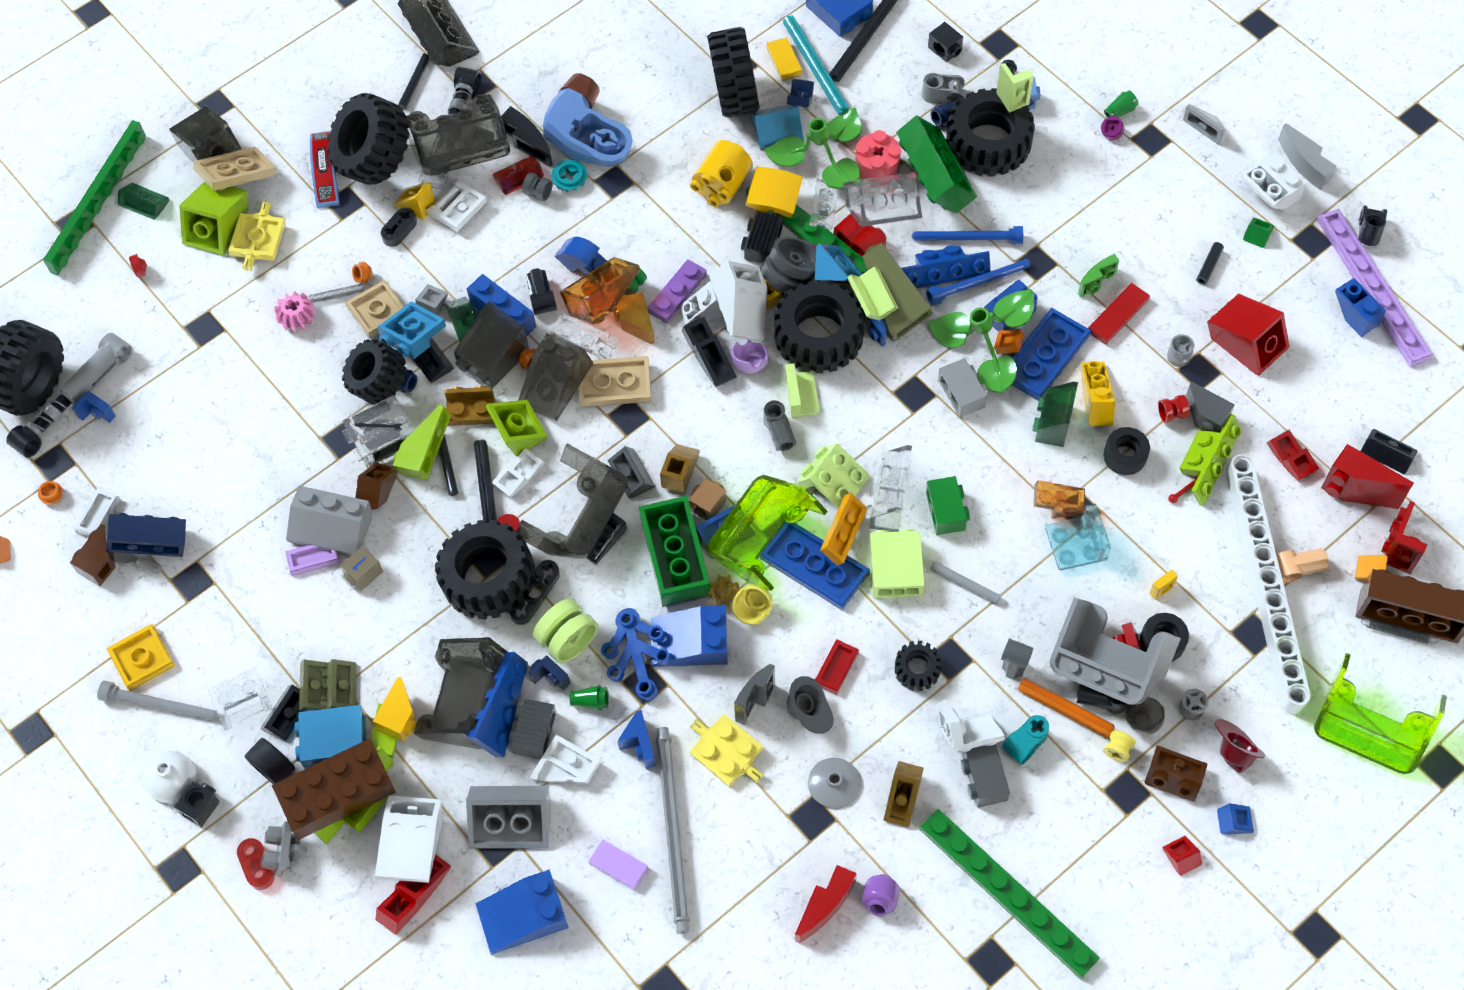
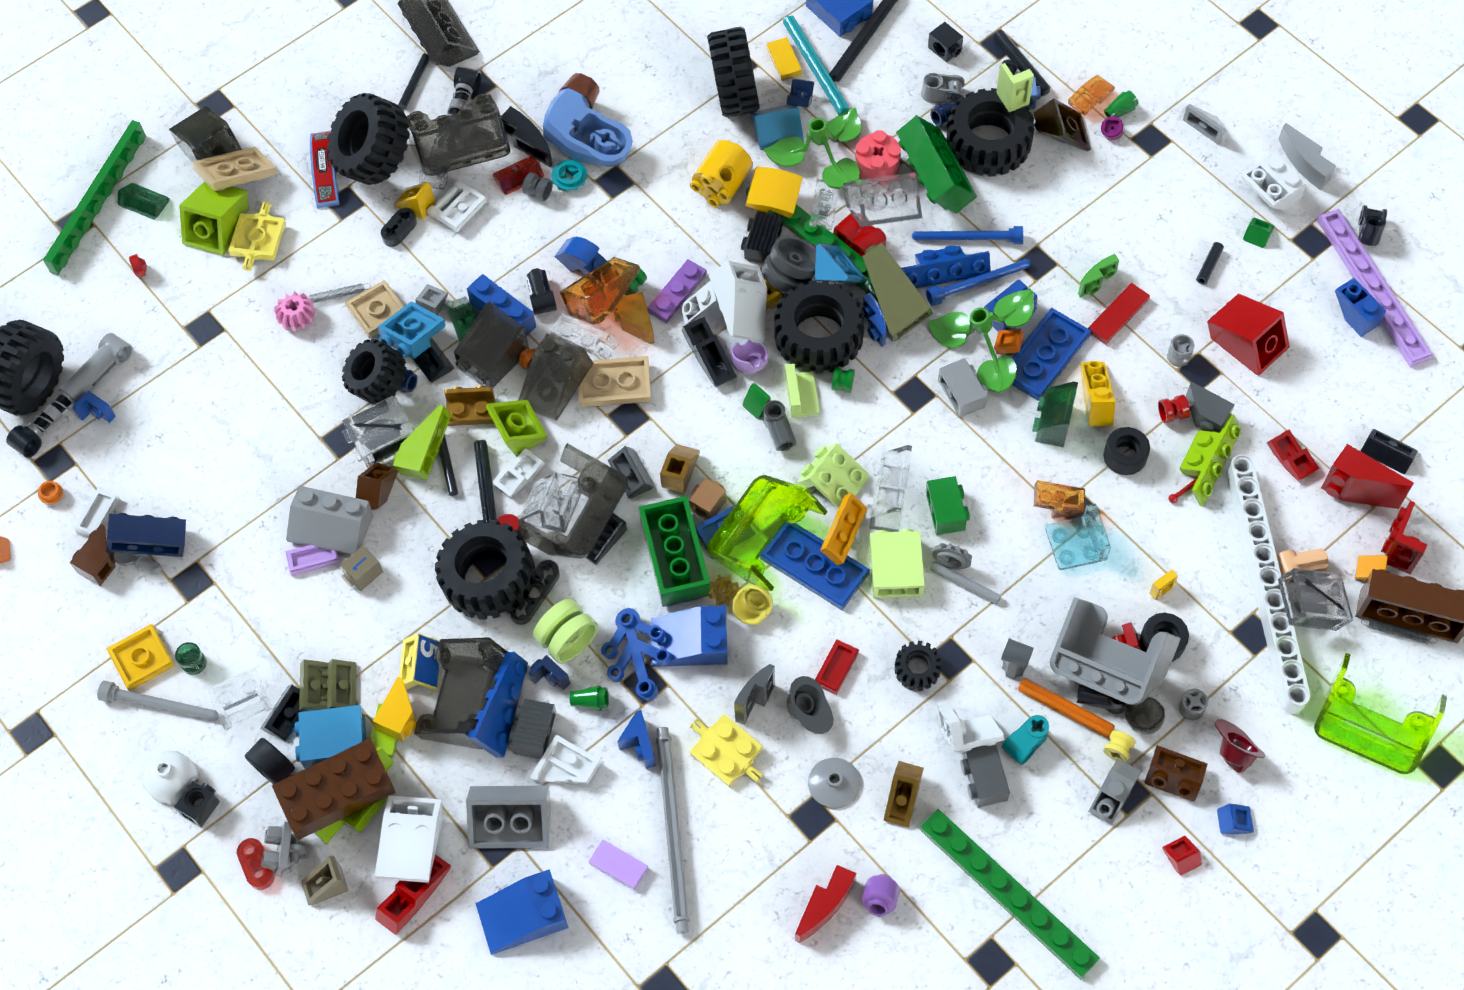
(188, 653): none -> clear green wheel
(324, 882): none -> dark tan slope
(362, 272): orange plate -> none
(419, 662): none -> panel
(552, 502): none -> clear slope
(756, 400): none -> green slope
(843, 379): none -> green wheel
(873, 294): yellowish green panel -> none
(952, 556): none -> light grey gear
(1020, 60): none -> black axle
(1062, 124): none -> dark brown slope
(1090, 94): none -> clear orange slope
(1114, 791): none -> light grey slope
(1315, 599): none -> clear brick

